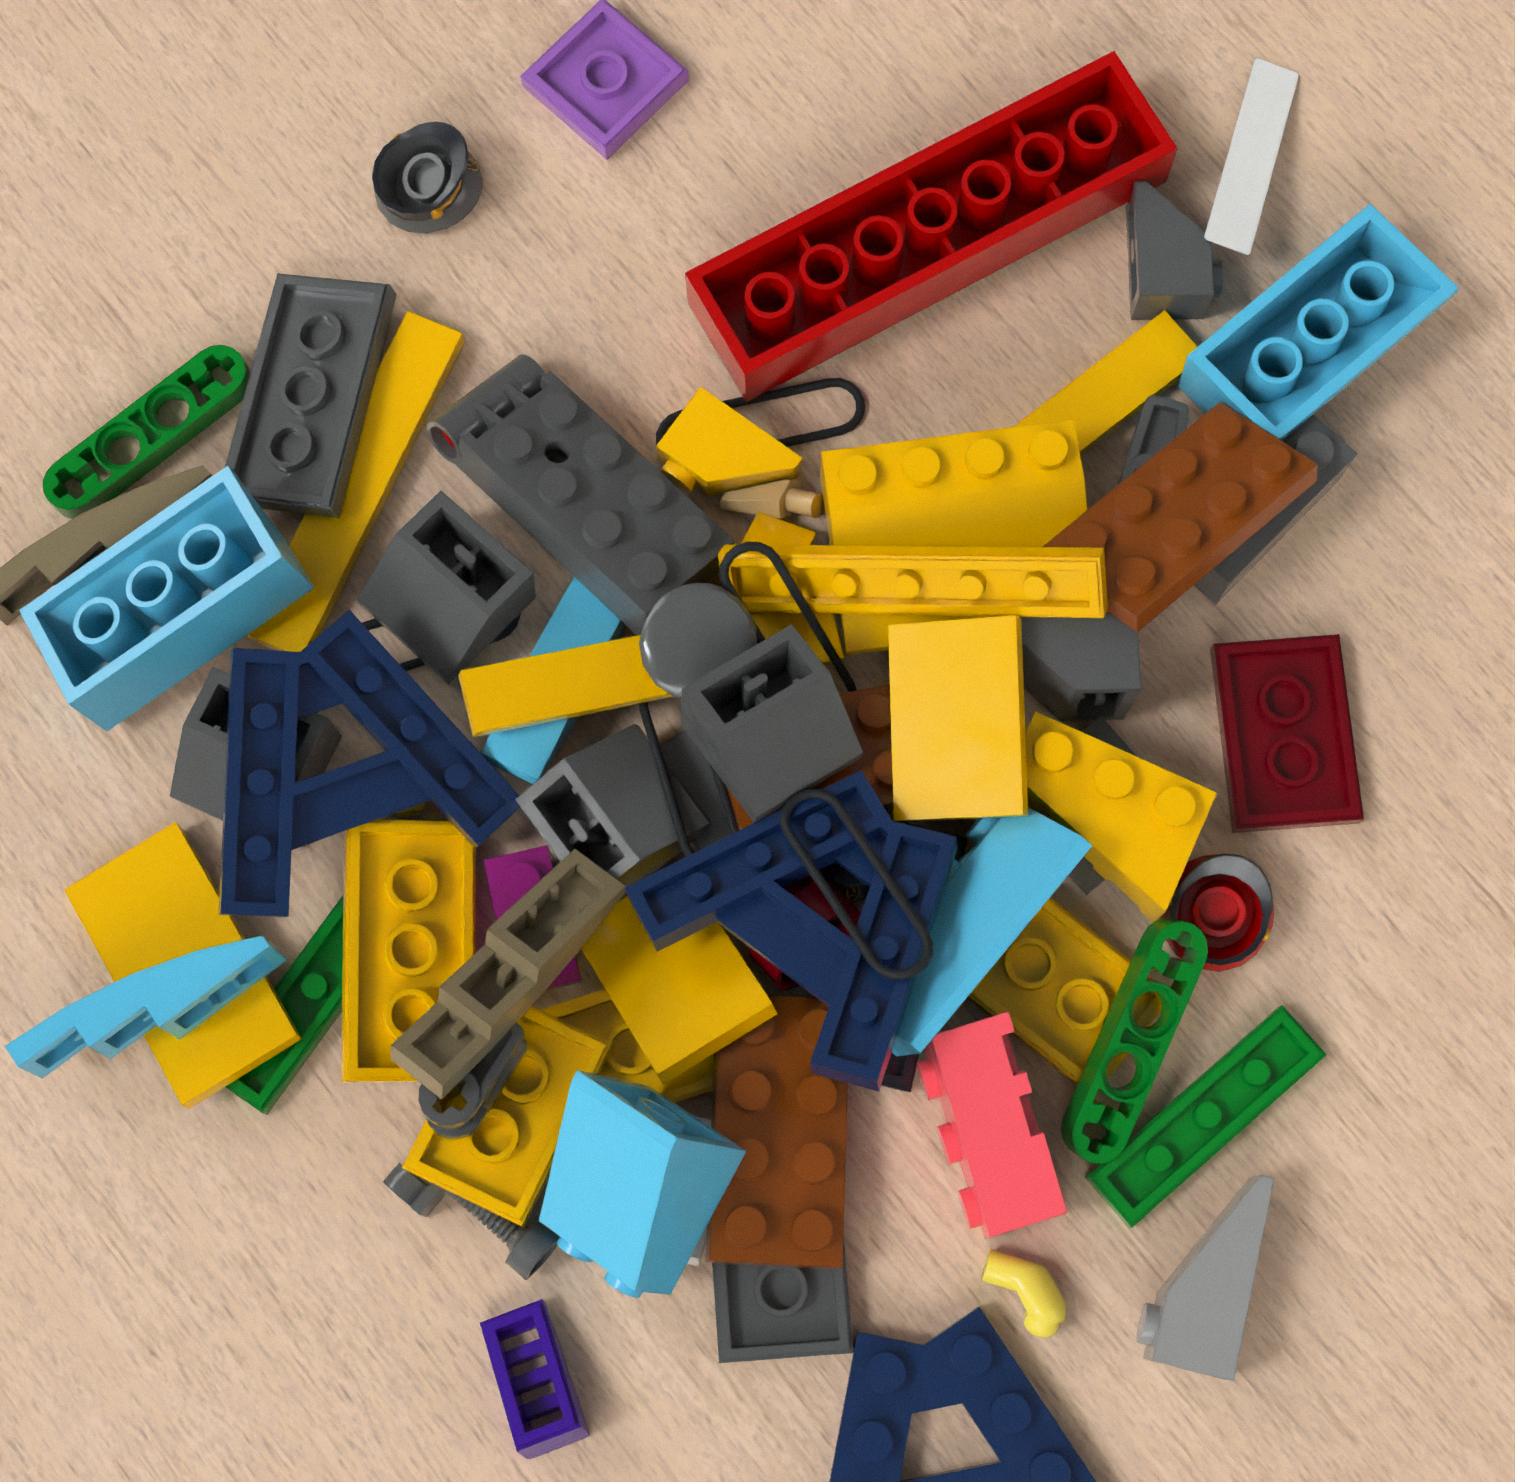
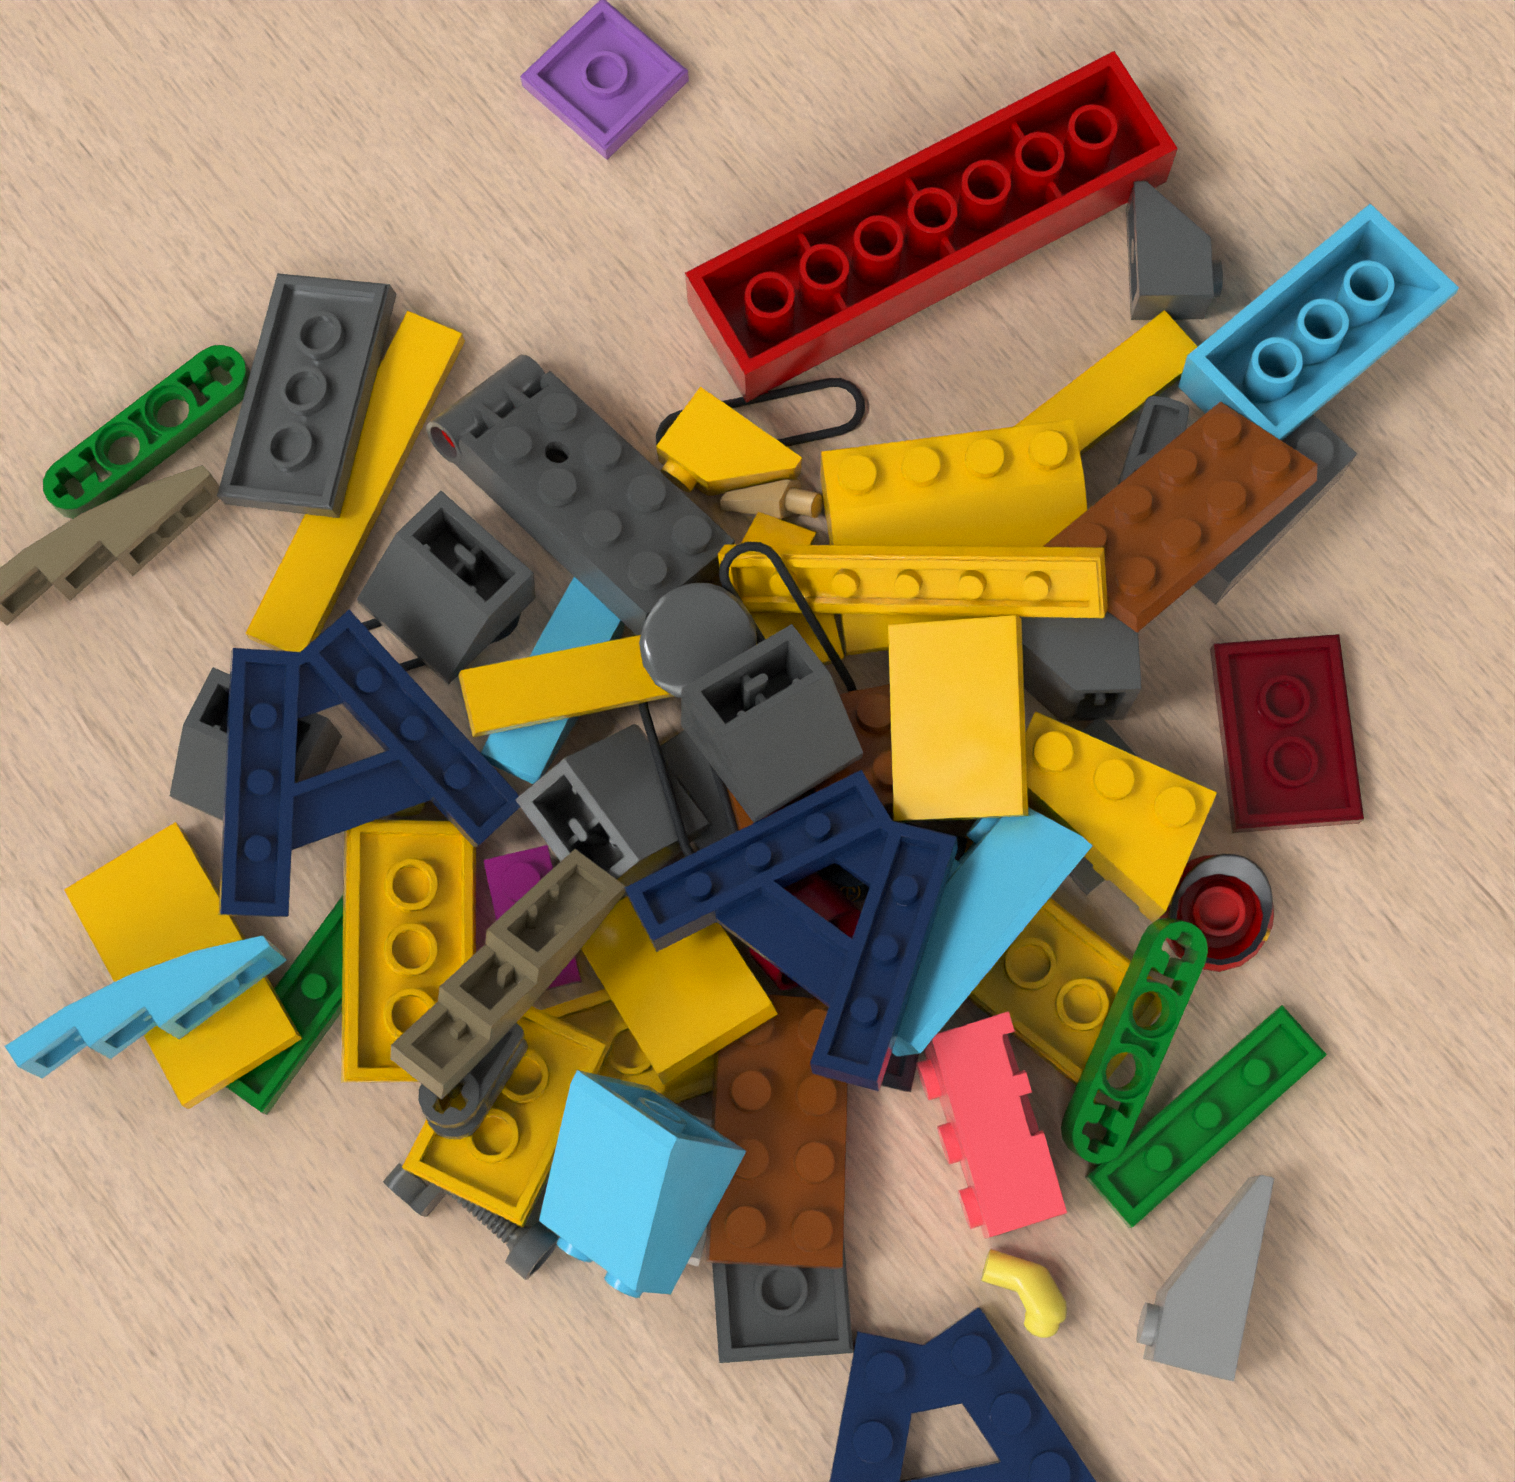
(165, 600): medium azure slope -> none
(426, 178): dark grey piece -> none
(553, 1435): dark purple slope -> none
(885, 876): black piece -> none
(1251, 157): white sticker -> none

